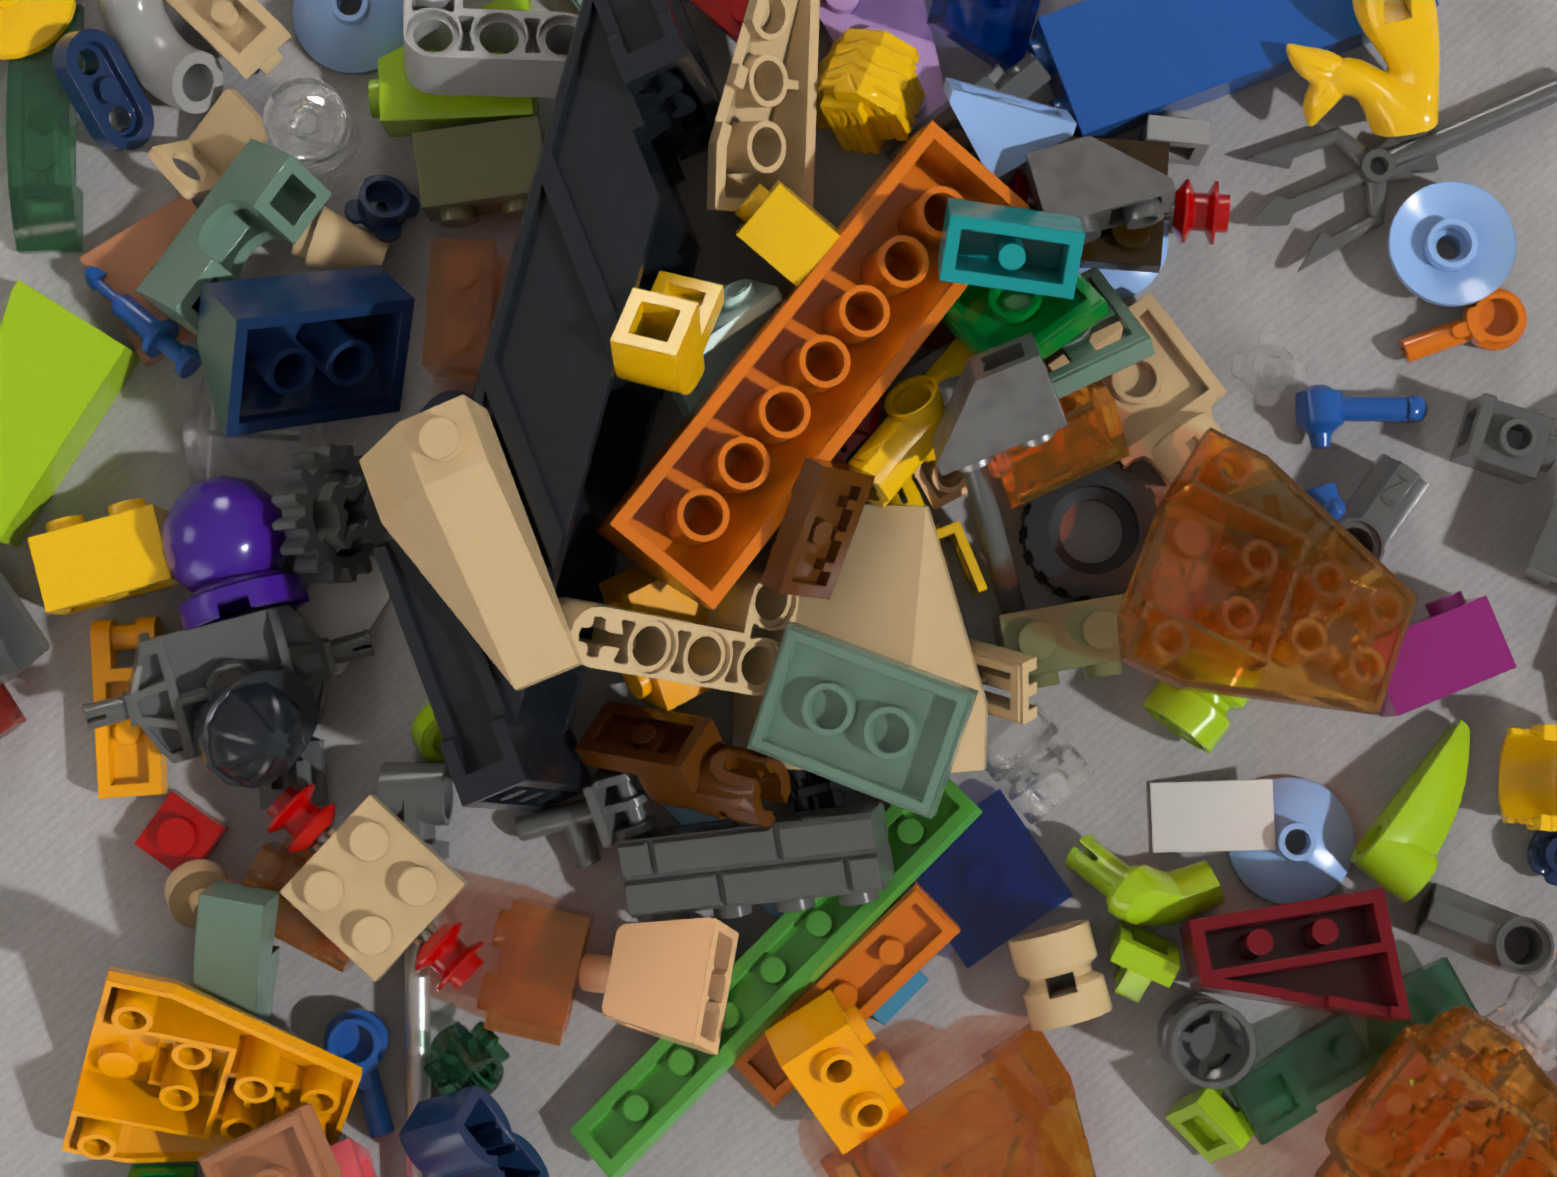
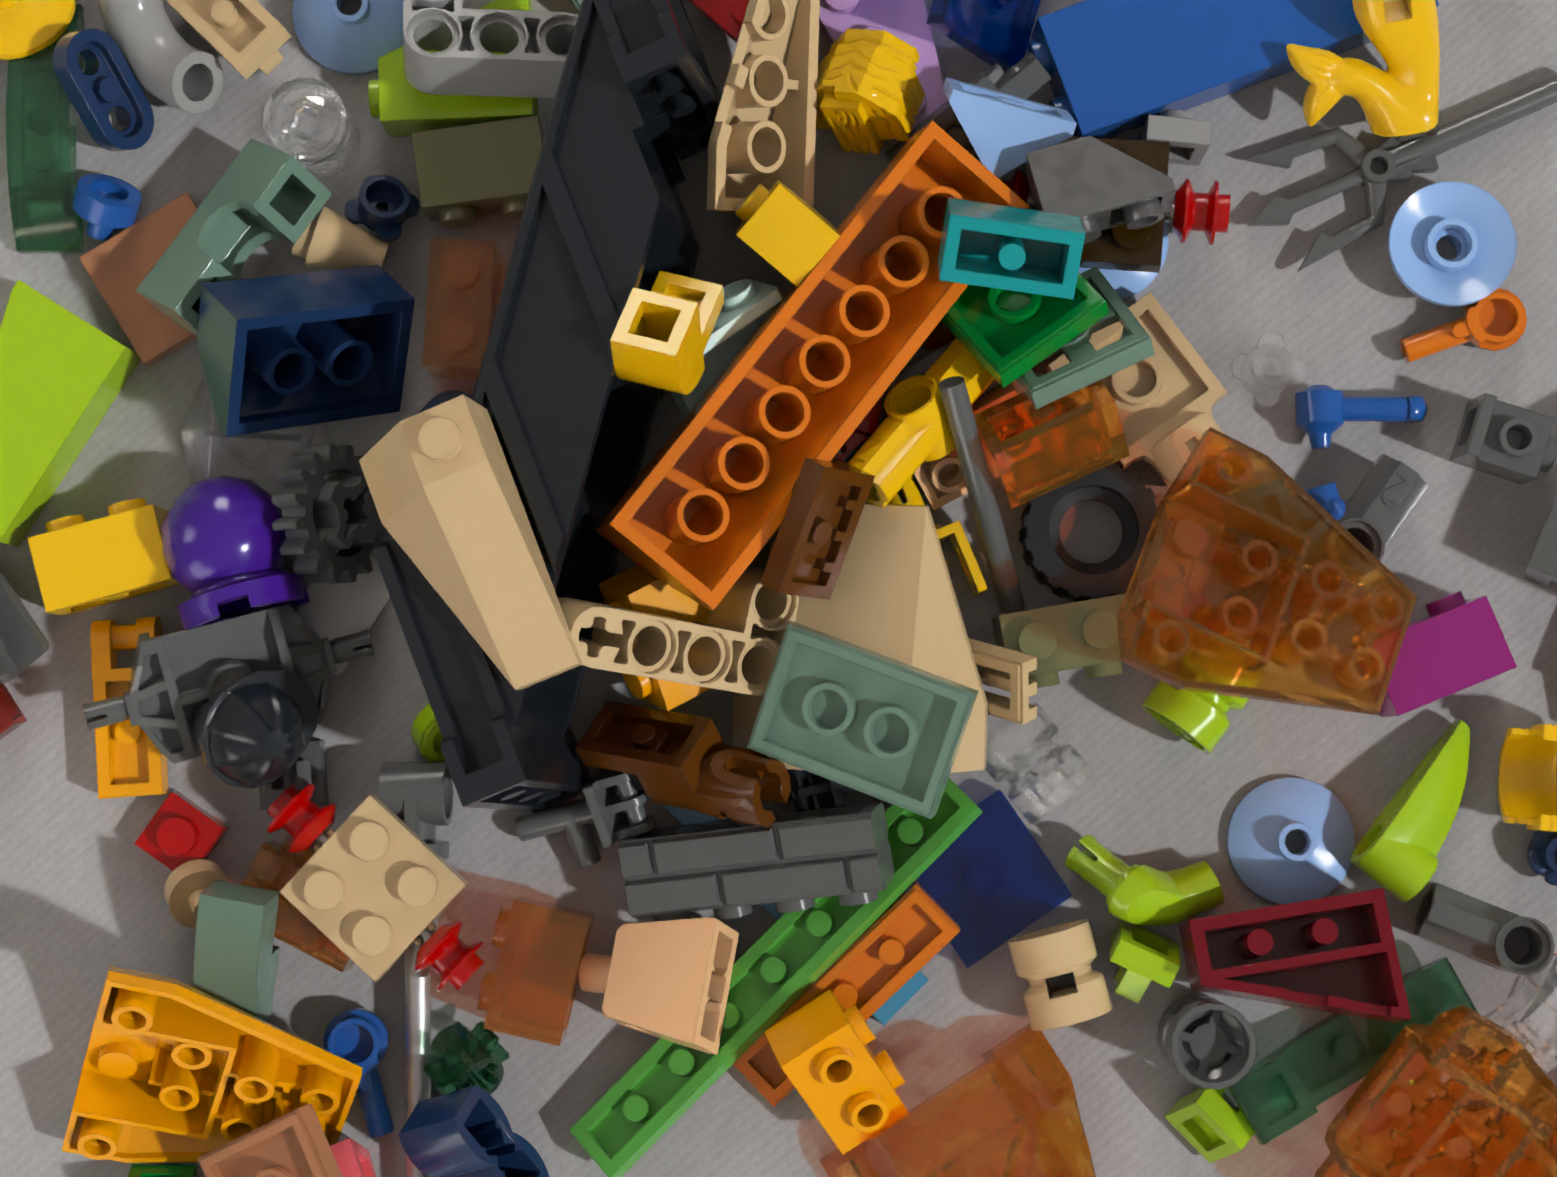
(106, 204): none -> blue tile
(157, 335): blue piece -> none
(211, 145): tan bracket -> none
(998, 405): flat silver slope -> none
(1212, 816): white sticker -> none

